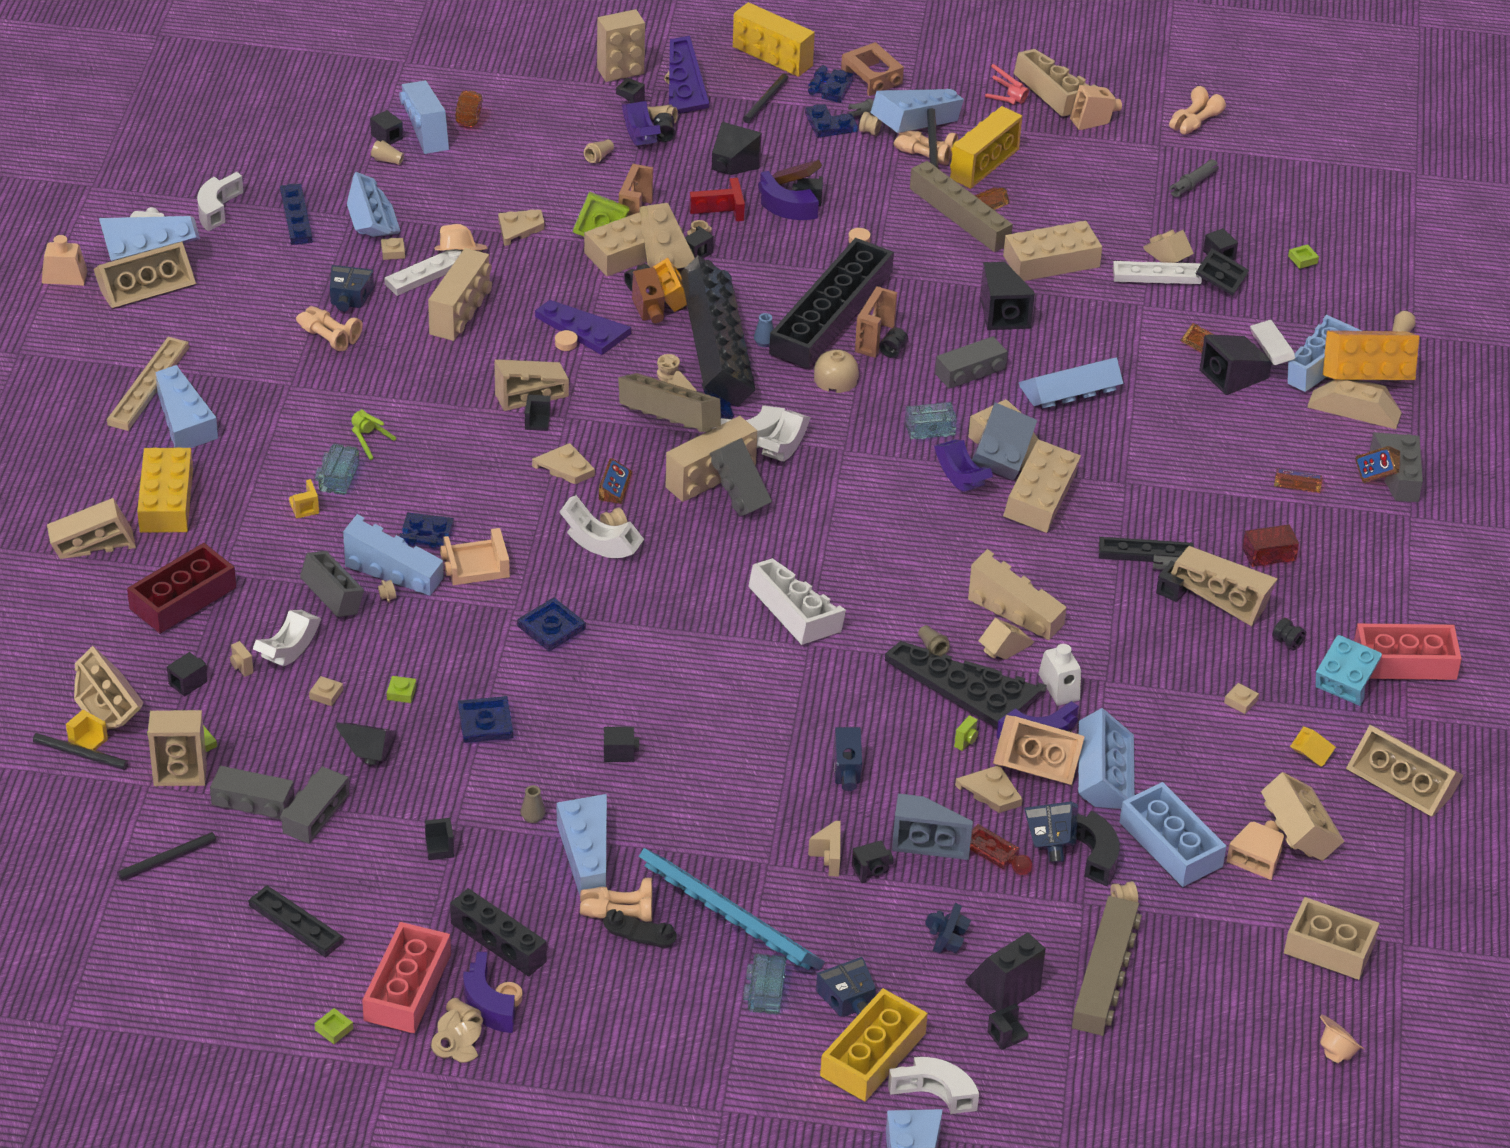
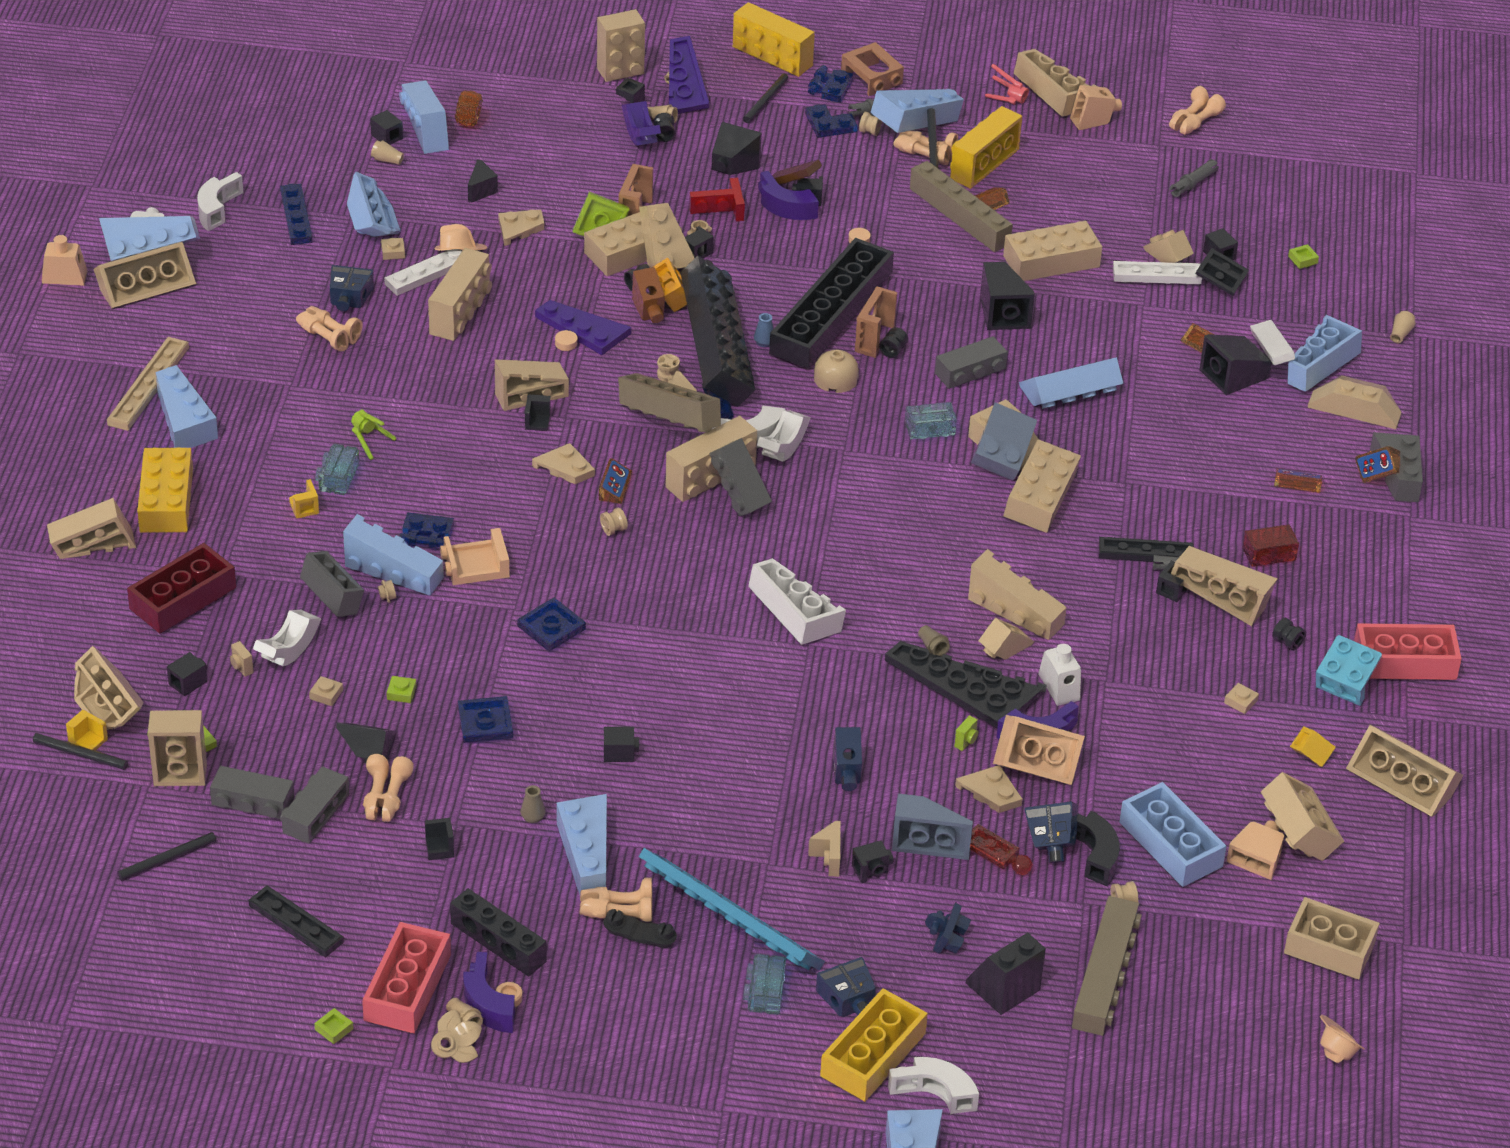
(379, 769): none -> light nougat piece
(482, 182): none -> black slope
(597, 151): tan cone -> none
(597, 536): white arch -> none
(959, 467): dark purple arch -> none
(1005, 1027): black panel -> none
(1105, 761): light blue slope -> none
(1371, 355): light orange brick -> none

